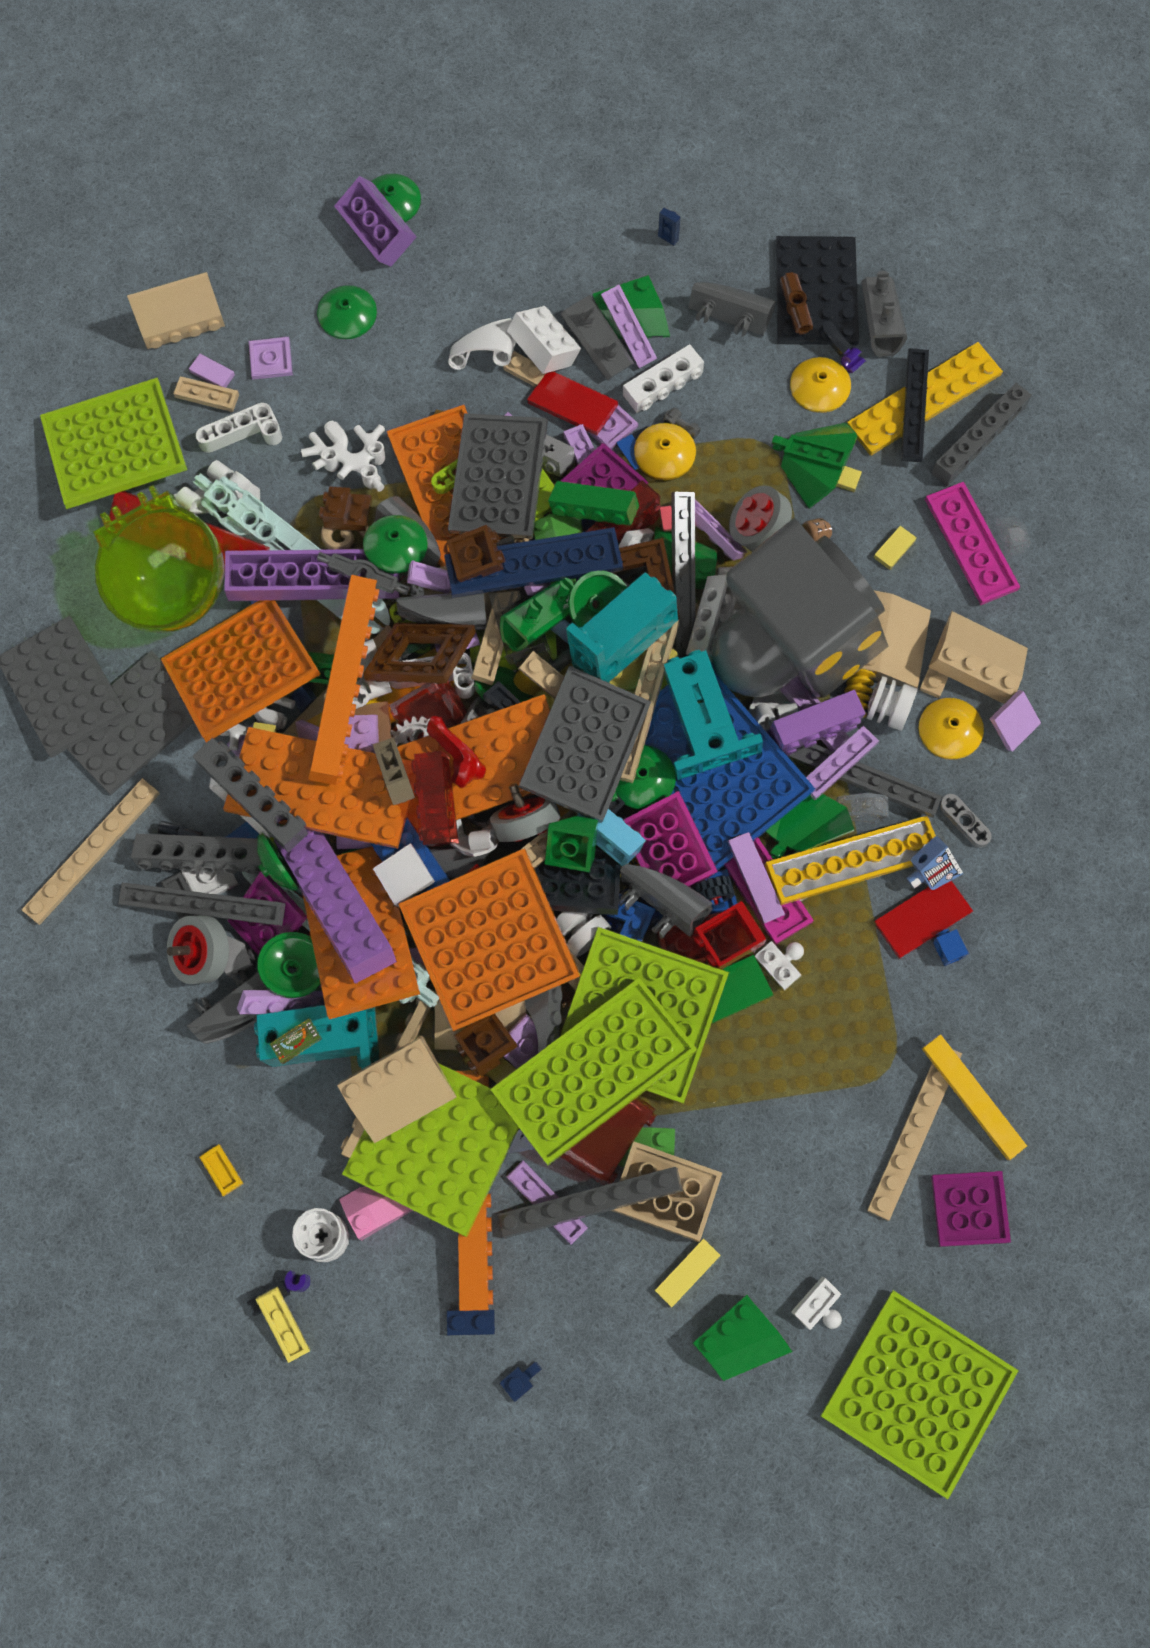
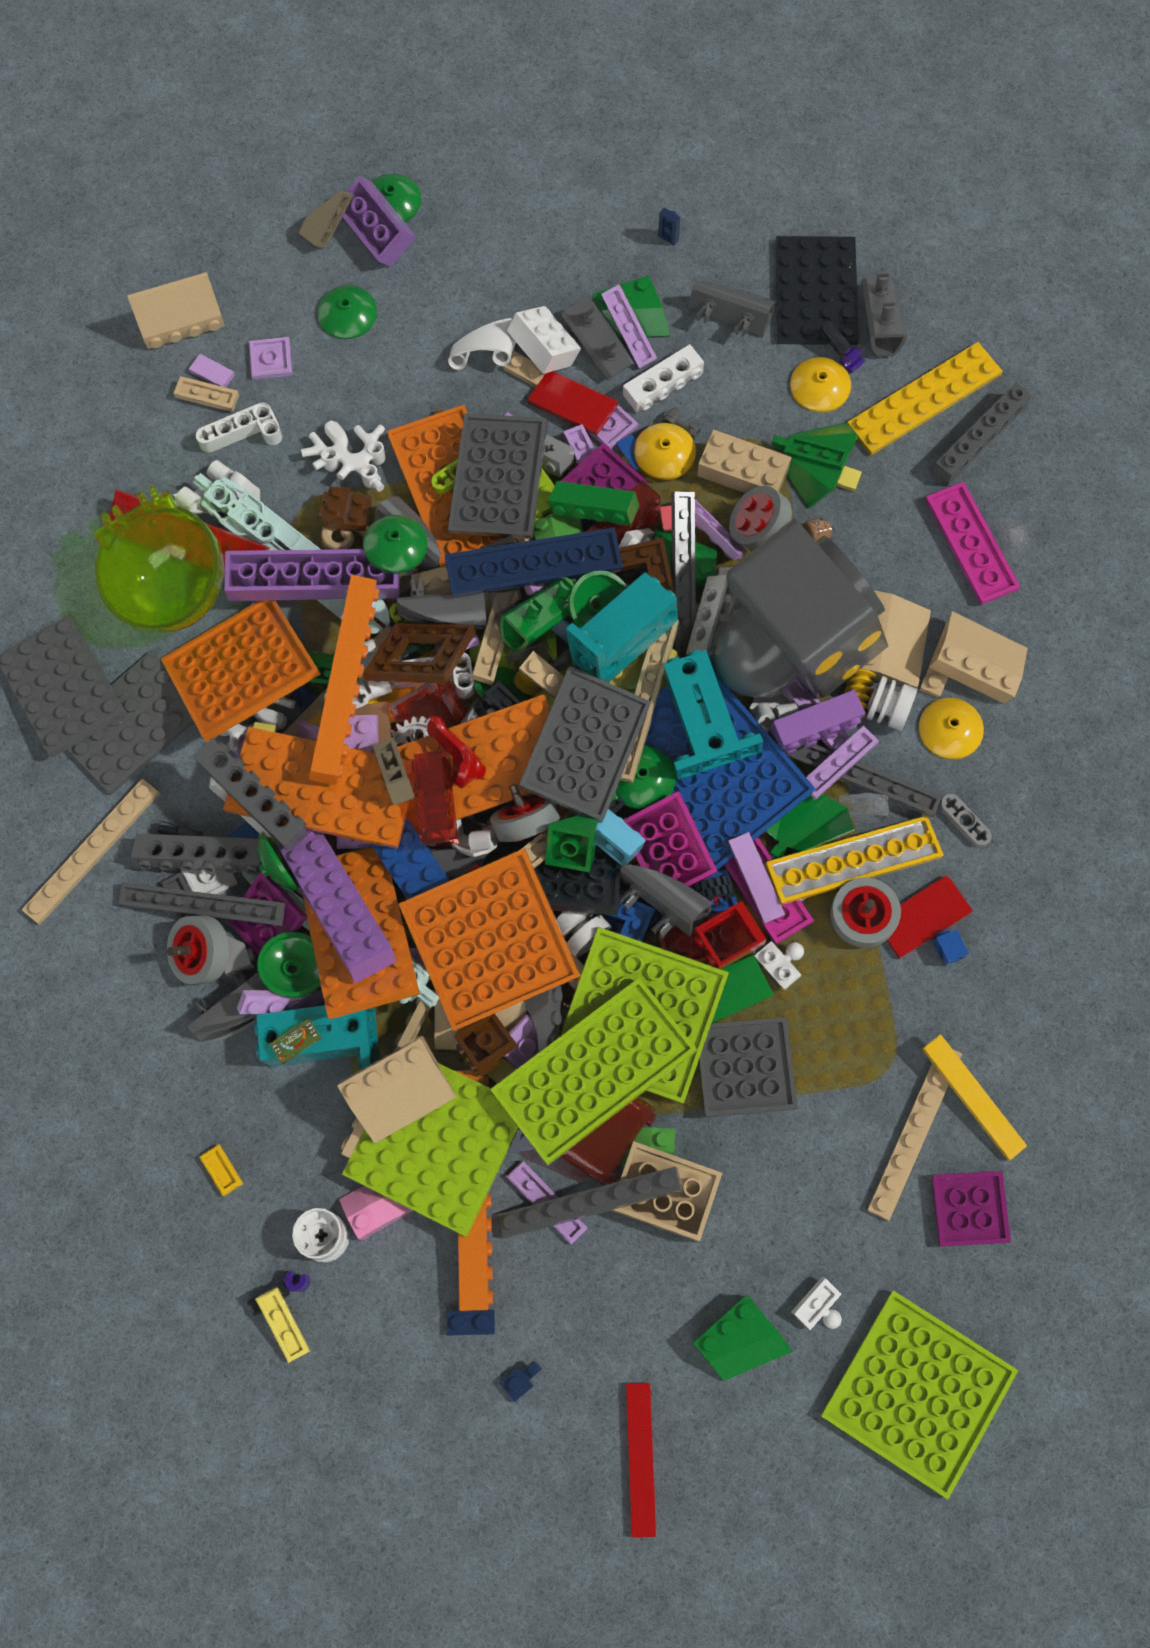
(112, 443): lime plate -> none
(323, 221): none -> dark tan slope
(353, 567): dark grey piece -> none
(403, 875): white tile -> none
(428, 577): lavender tile -> none
(476, 553): reddish brown plate -> none
(641, 1460): none -> red tile
(687, 1273): light yellow tile -> none
(742, 464): none -> tan brick
(747, 1068): none -> dark grey plate
(794, 294): reddish brown piece -> none
(865, 912): none -> wheel
(895, 547): light yellow tile -> none
(914, 405): black tile -> none
(934, 865): medium blue torso -> none
(1015, 720): lavender tile -> none

